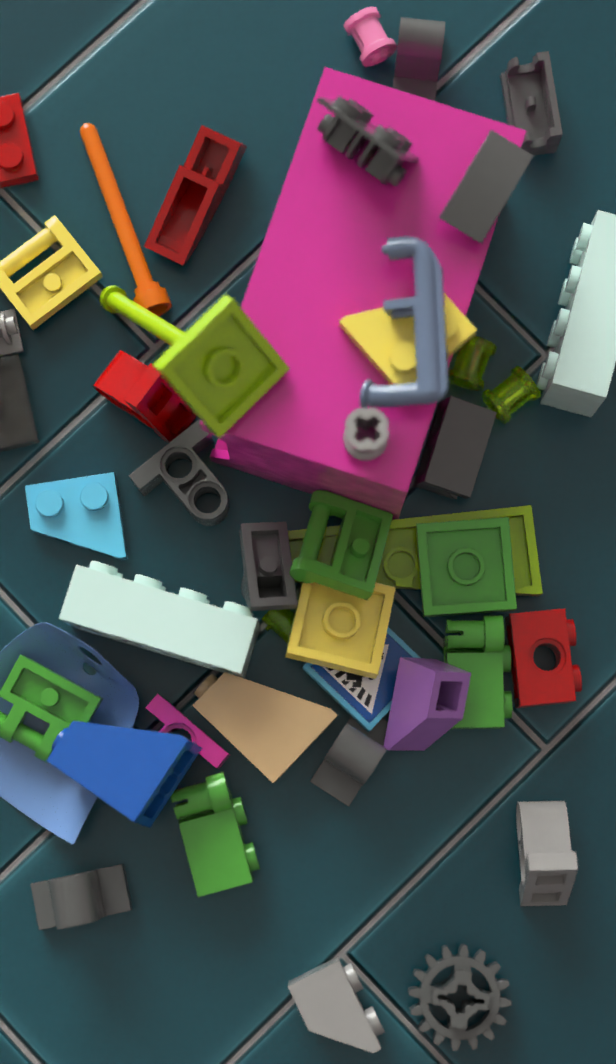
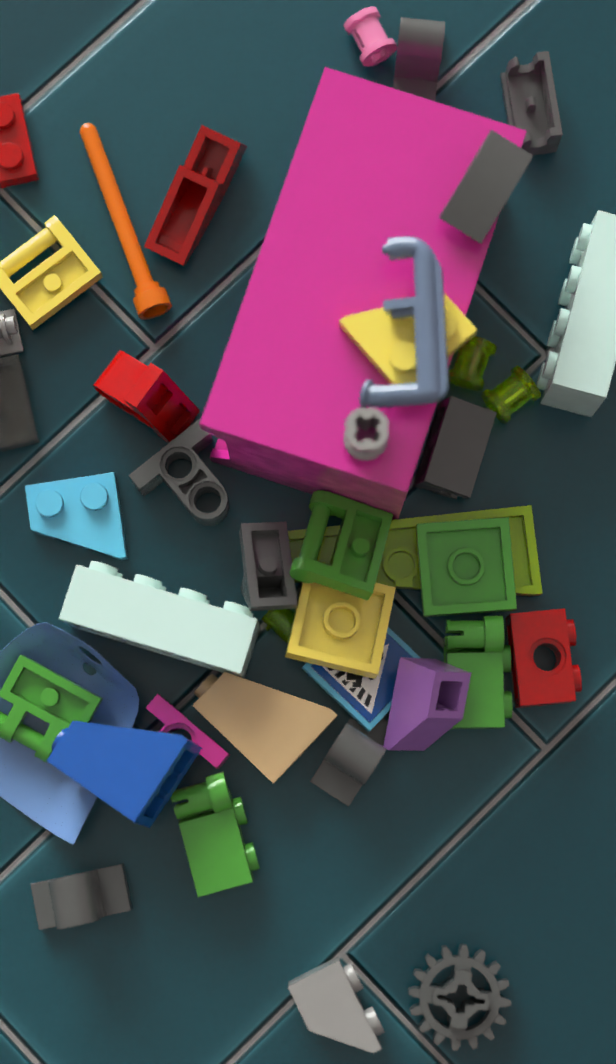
(215, 365): lime tile -> none
(344, 126): dark grey hinge -> none
(545, 853): light grey tile -> none

